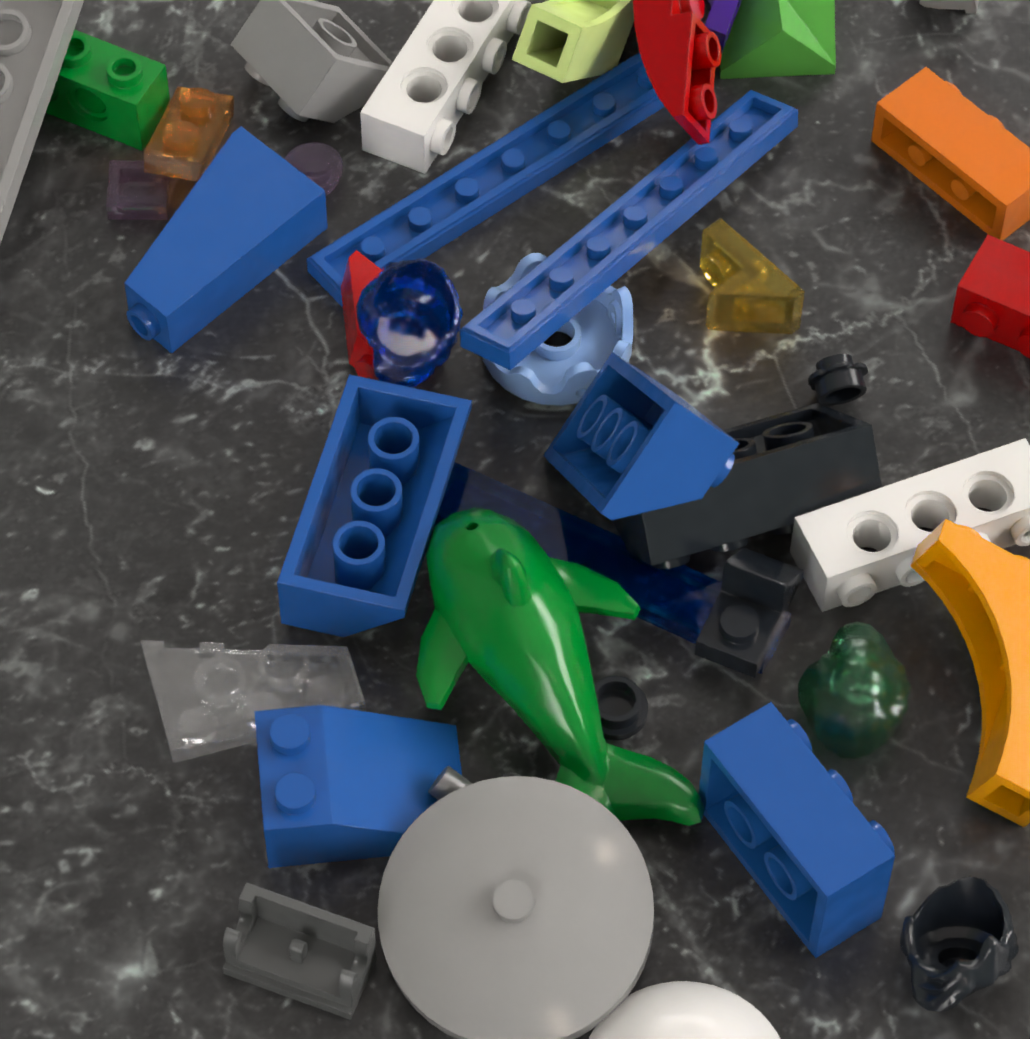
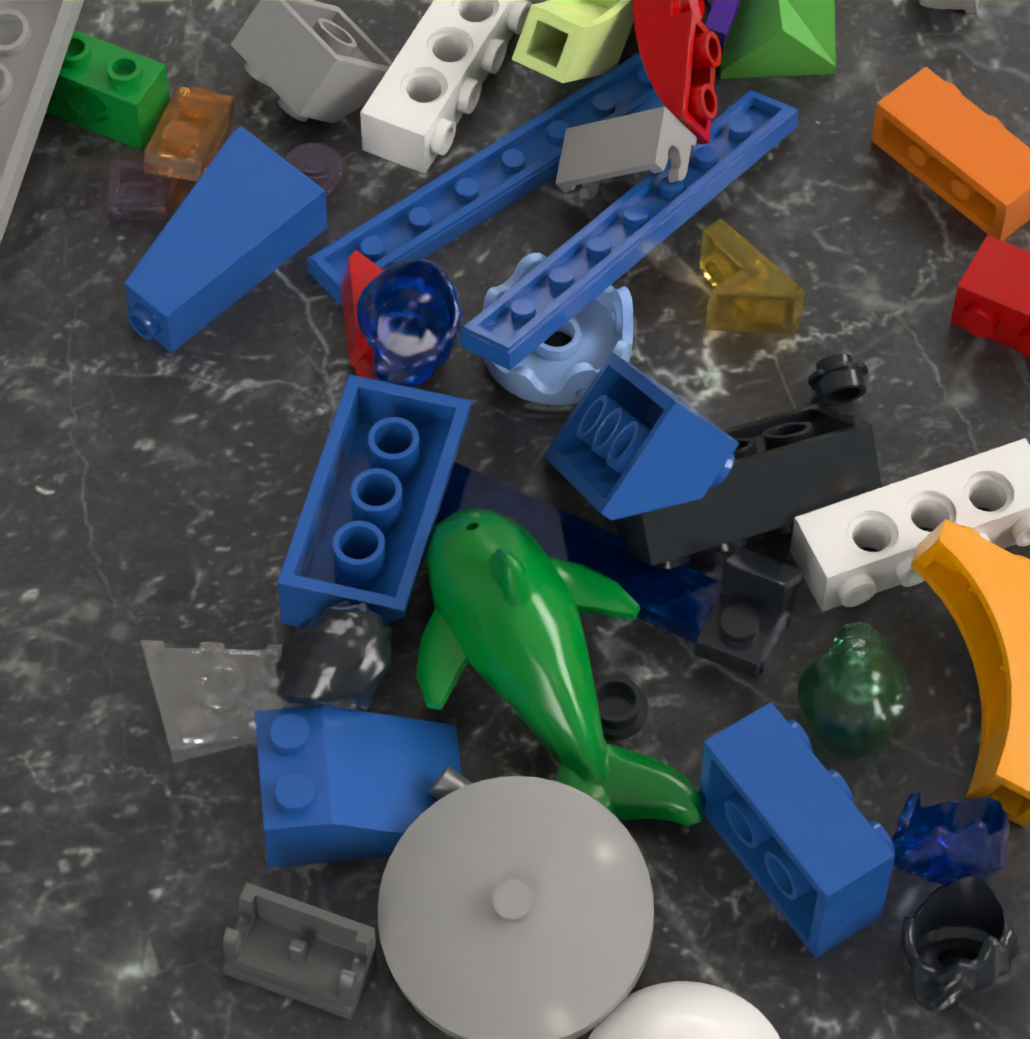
(335, 657): none -> black hair
(622, 148): none -> light grey hinge
(951, 839): none -> clear blue hair

